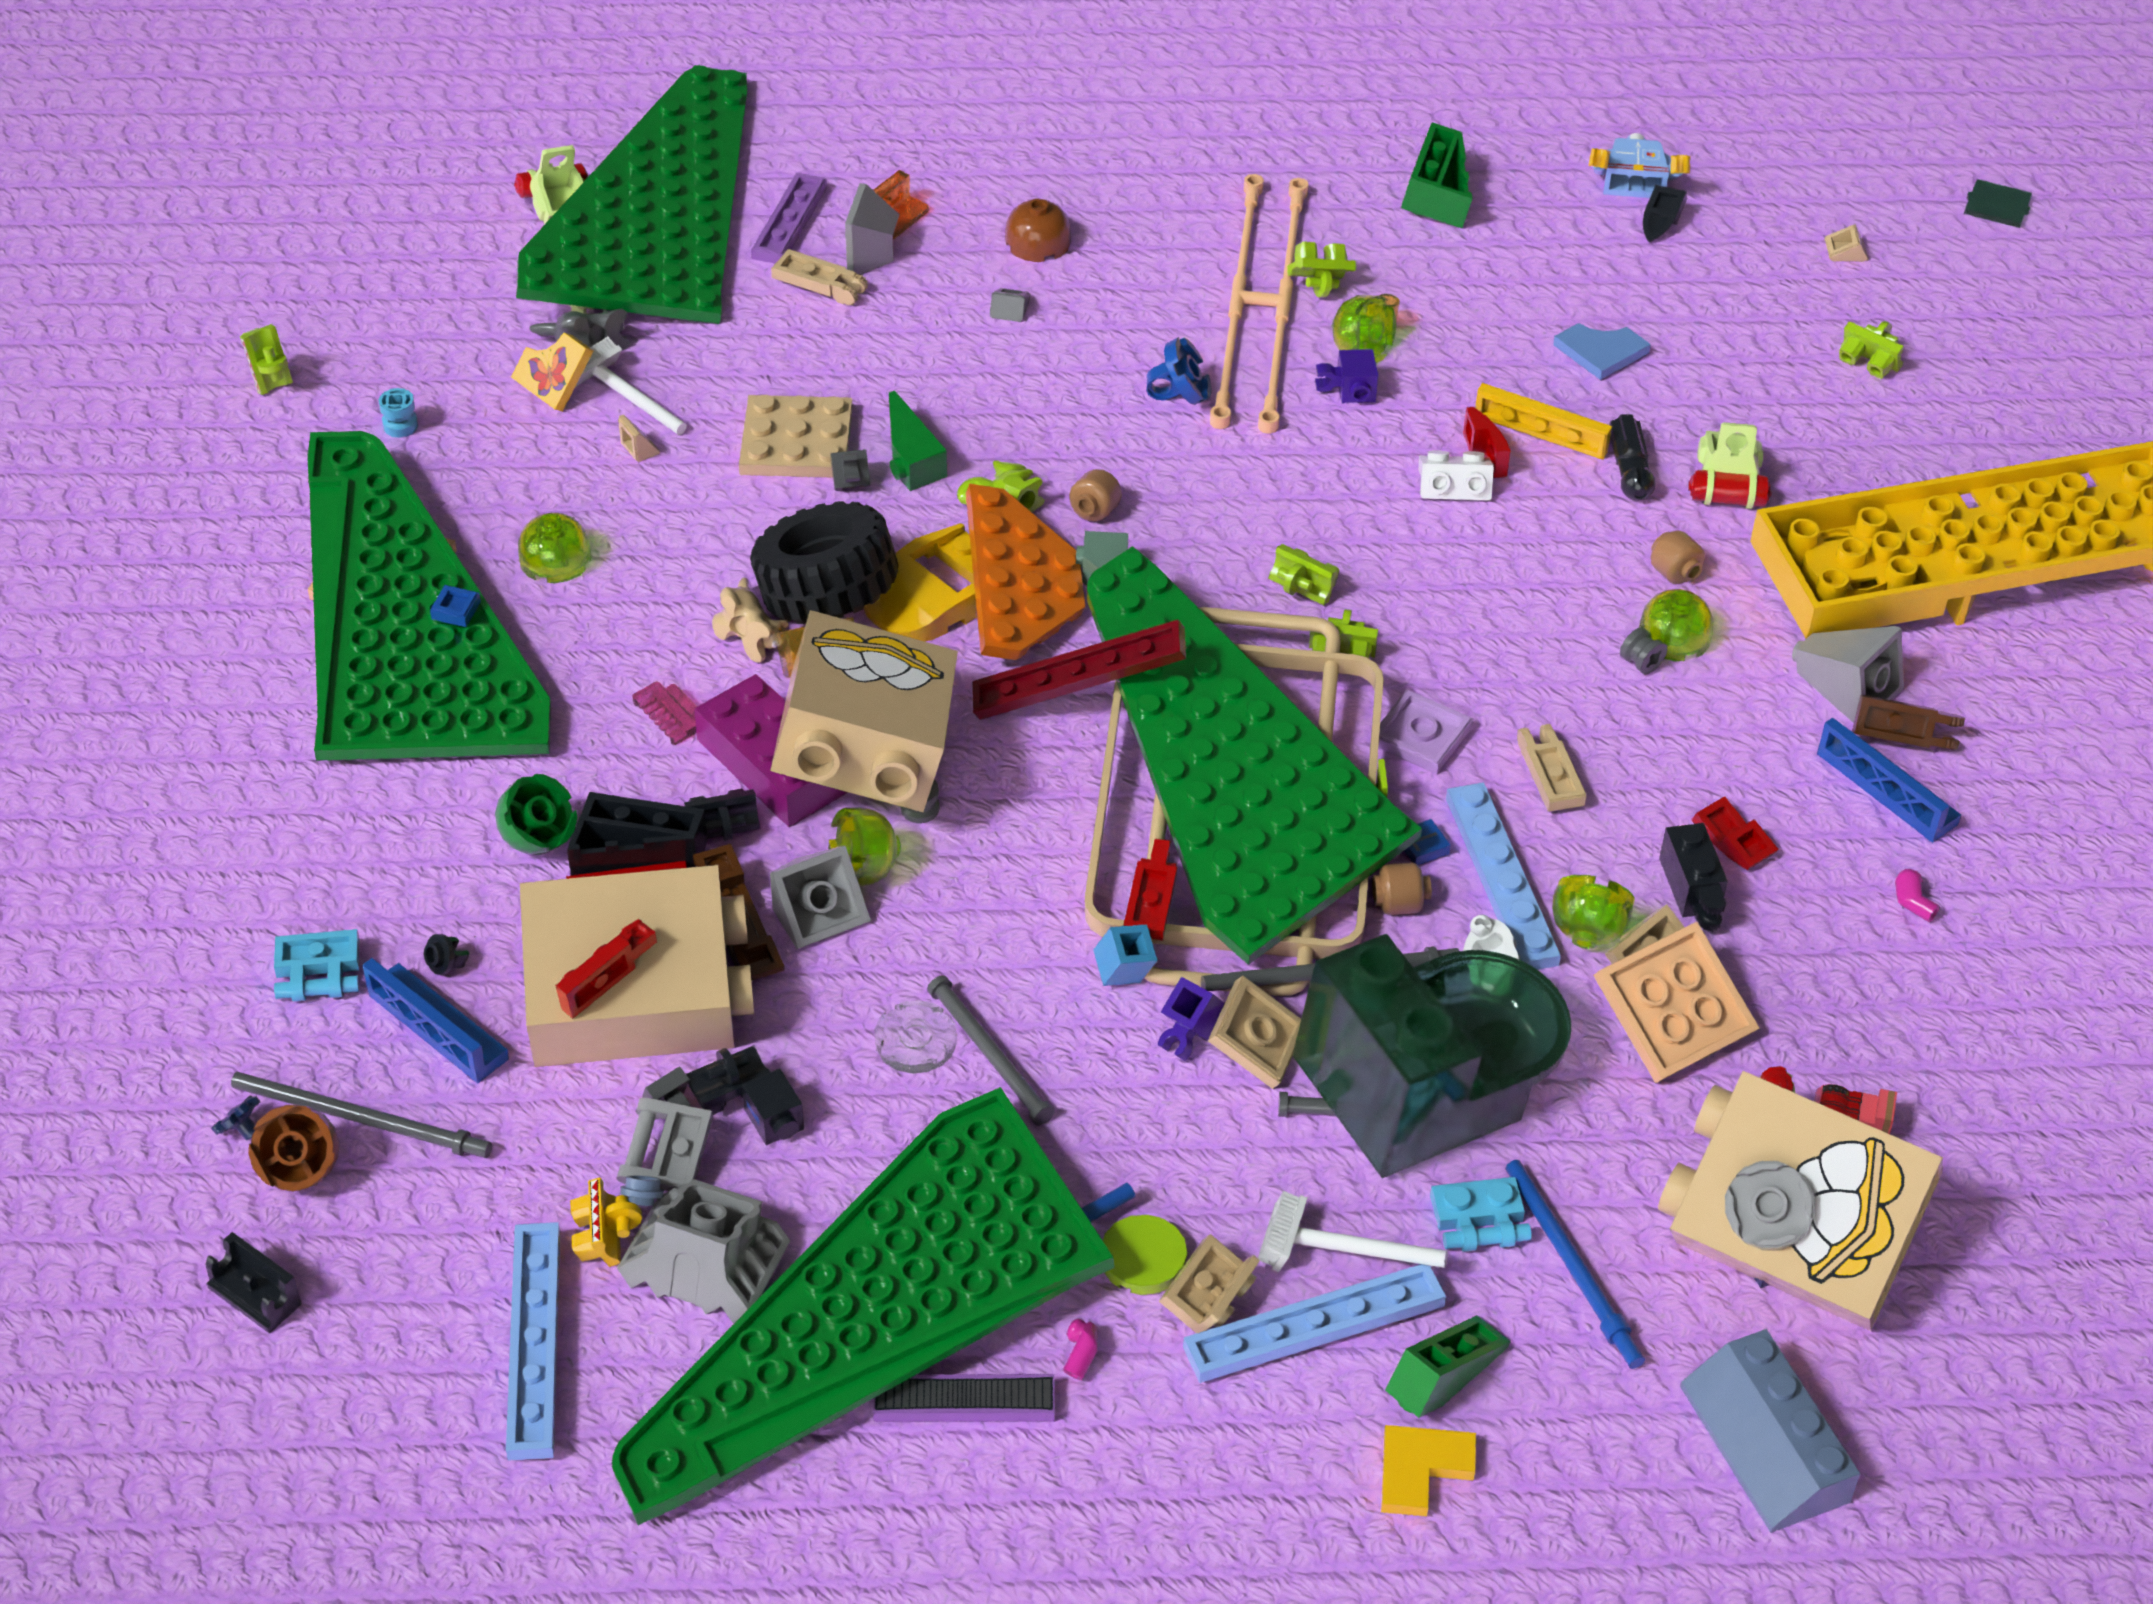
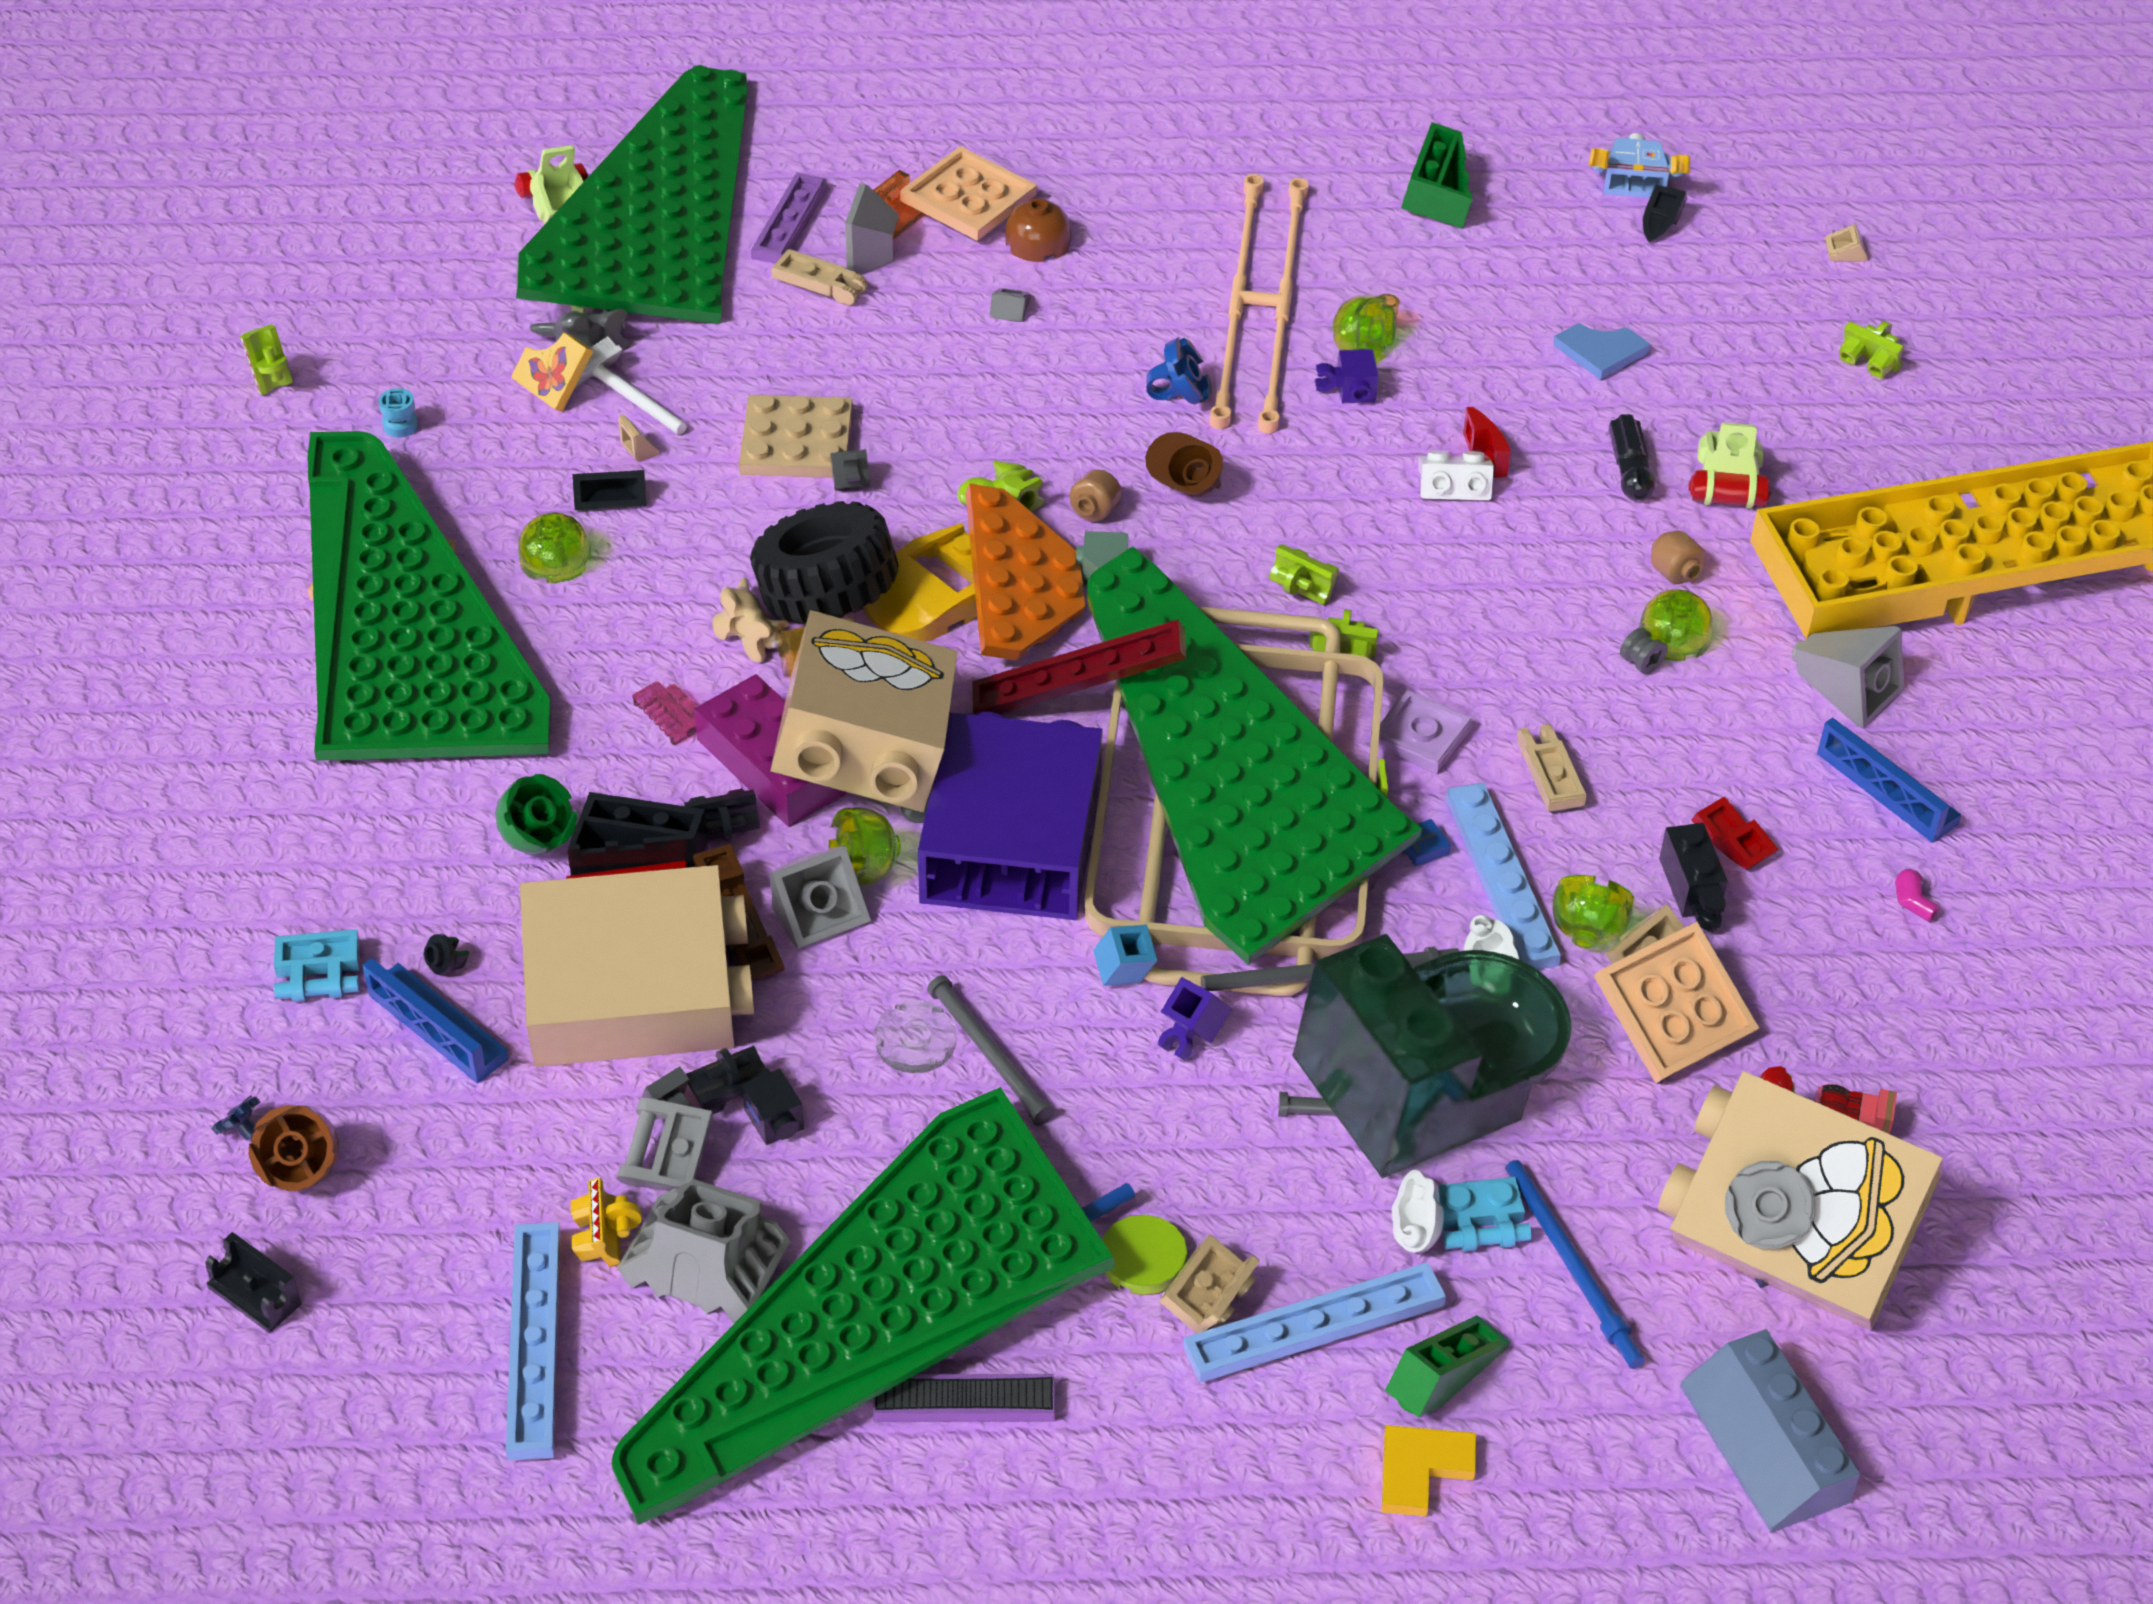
(455, 606): blue tile -> none
(458, 1141): dark grey bar -> none
(604, 968): red hinge -> none
(609, 490): none -> black slope
(642, 1189): sand blue plate -> none
(915, 451): green slope -> none
(968, 192): none -> light nougat plate
(1011, 816): none -> dark purple brick
(1085, 1349): dark pink arm -> none
(1152, 891): red hinge -> none
(1185, 463): none -> reddish brown piece
(1256, 1032): tan tile -> none
(1285, 1231): white piece -> none
(1320, 271): lime hips -> none
(1401, 889): medium nougat head -> none
(1417, 1213): none -> white arm
(1544, 421): yellow tile -> none
(1904, 722): reddish brown hinge -> none
(1998, 203): clear green piece -> none

